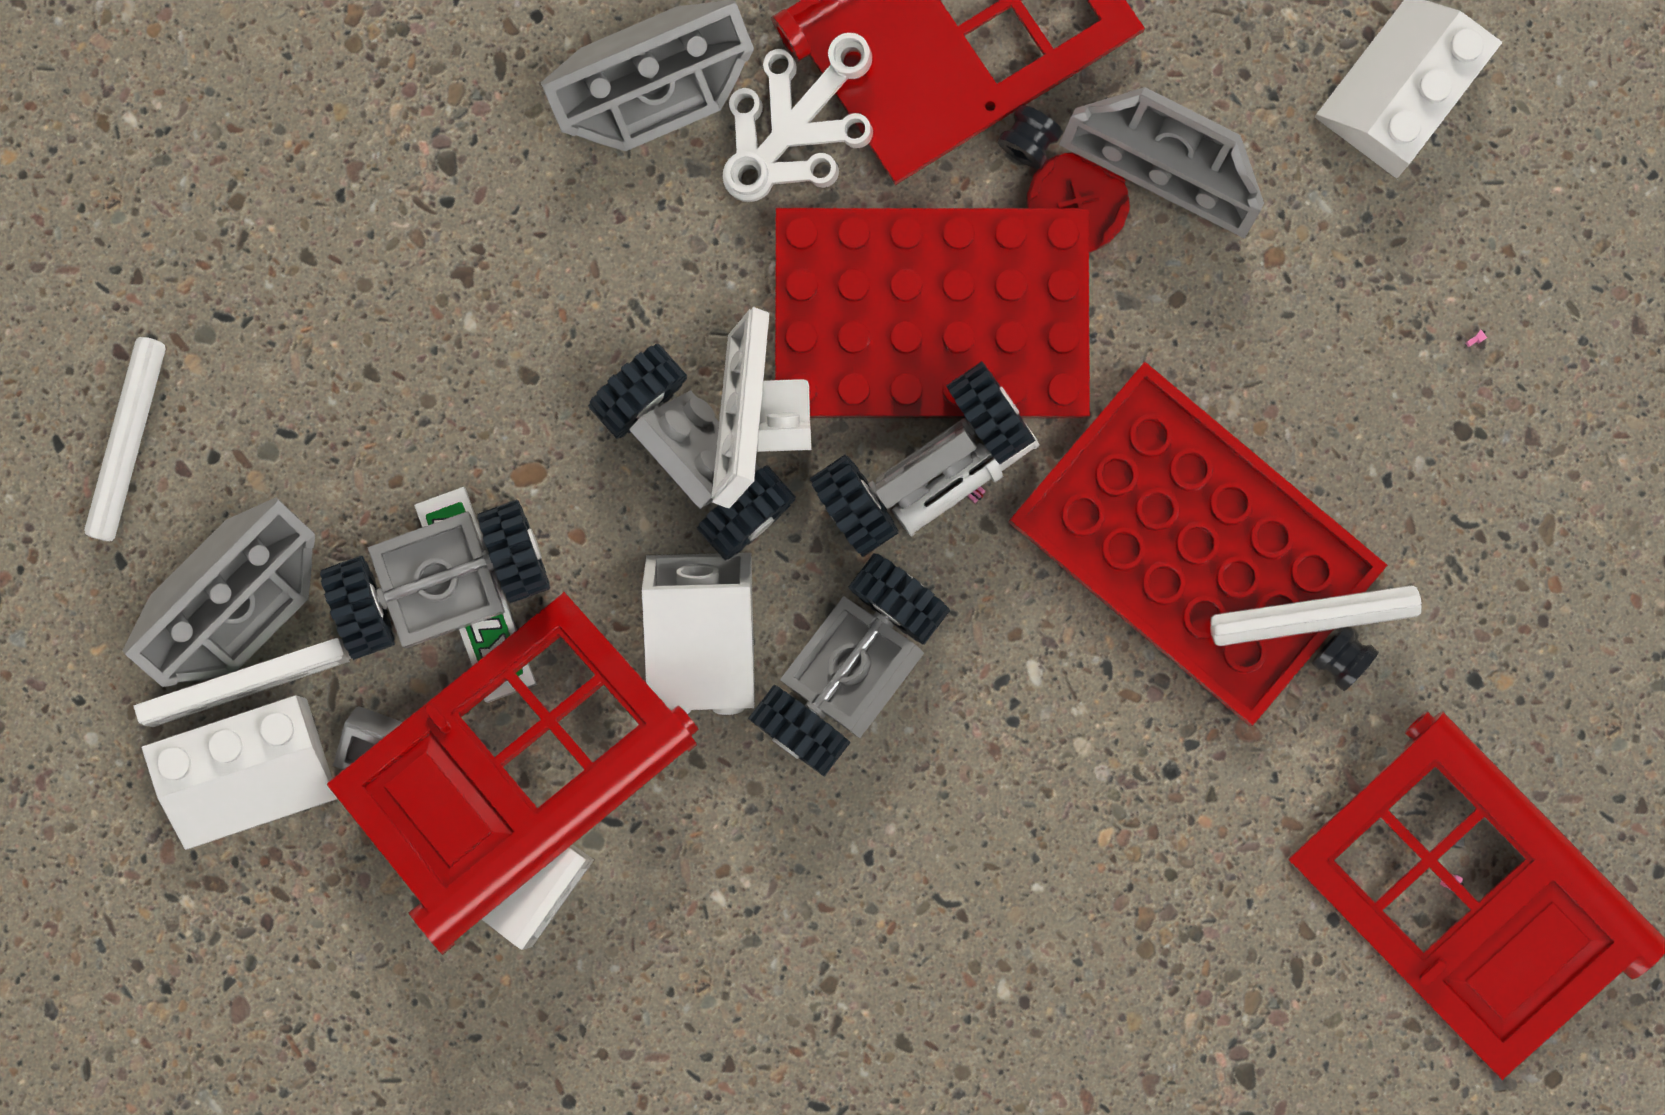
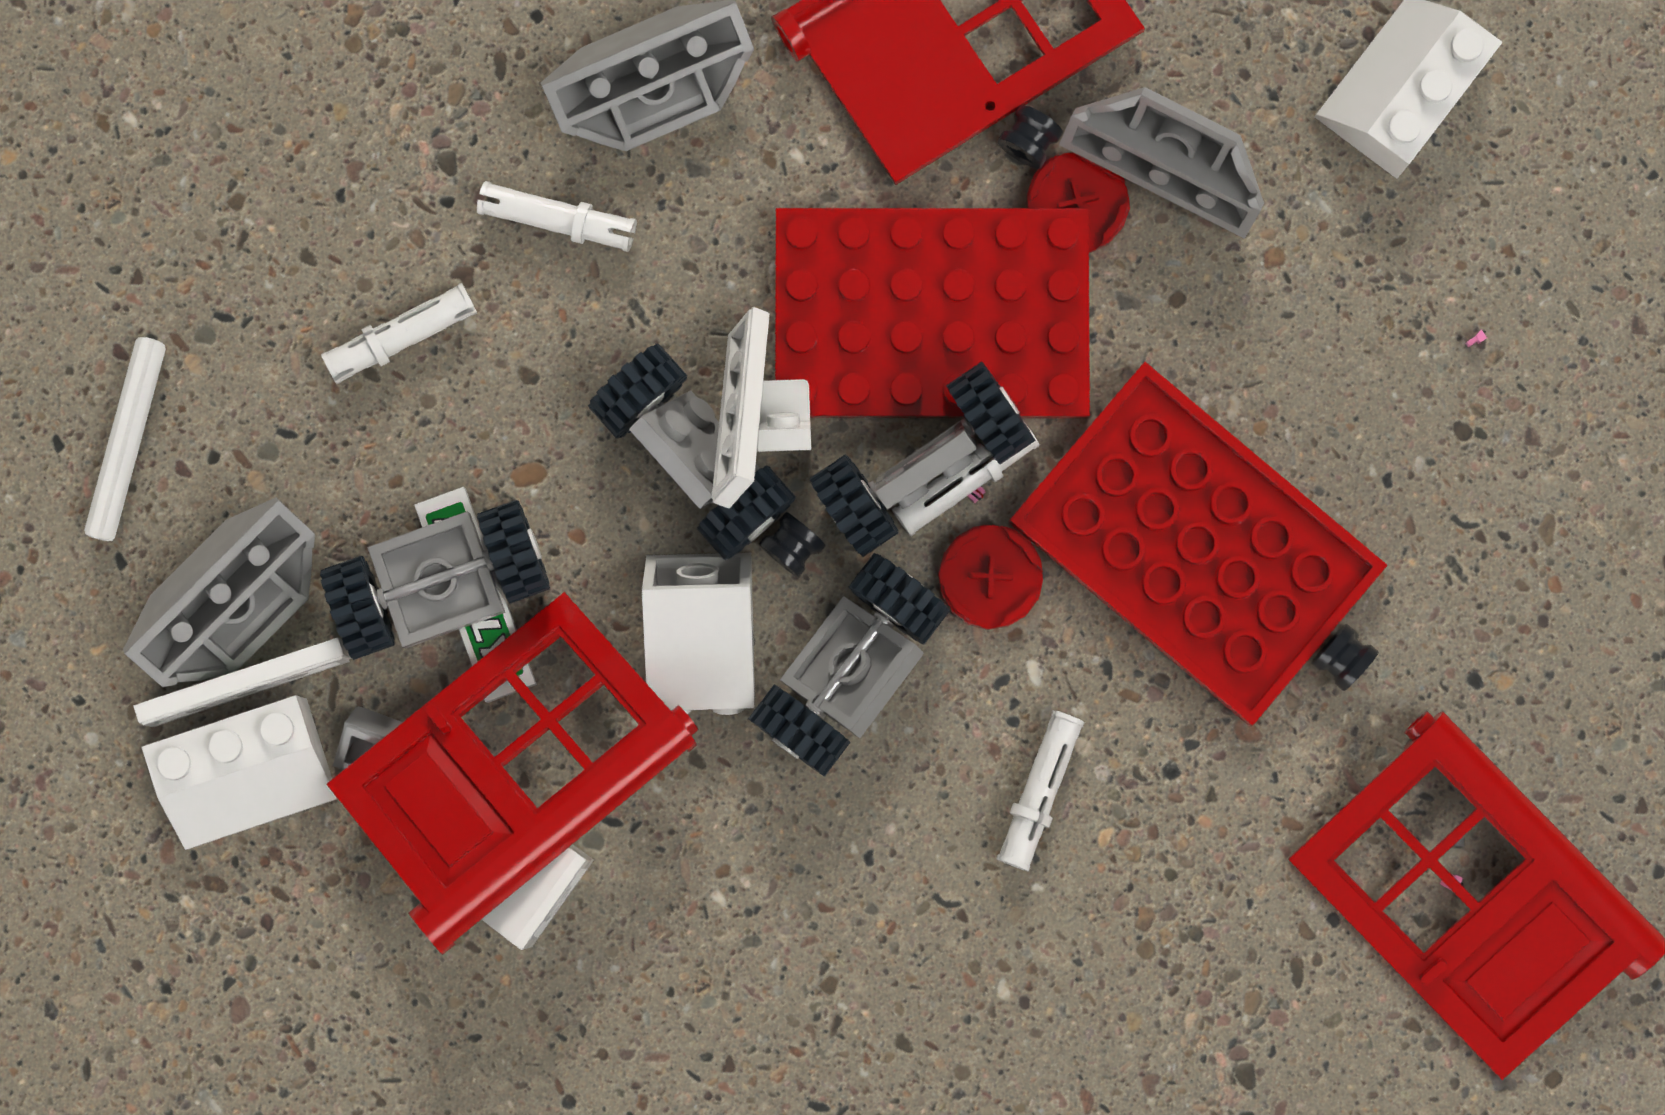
(399, 333): none -> white pin
(557, 216): none -> white pin
(792, 125): white plant -> none
(792, 544): none -> black wheel
(990, 576): none -> red tile
(1040, 791): none -> white pin
(1315, 615): white axle -> none

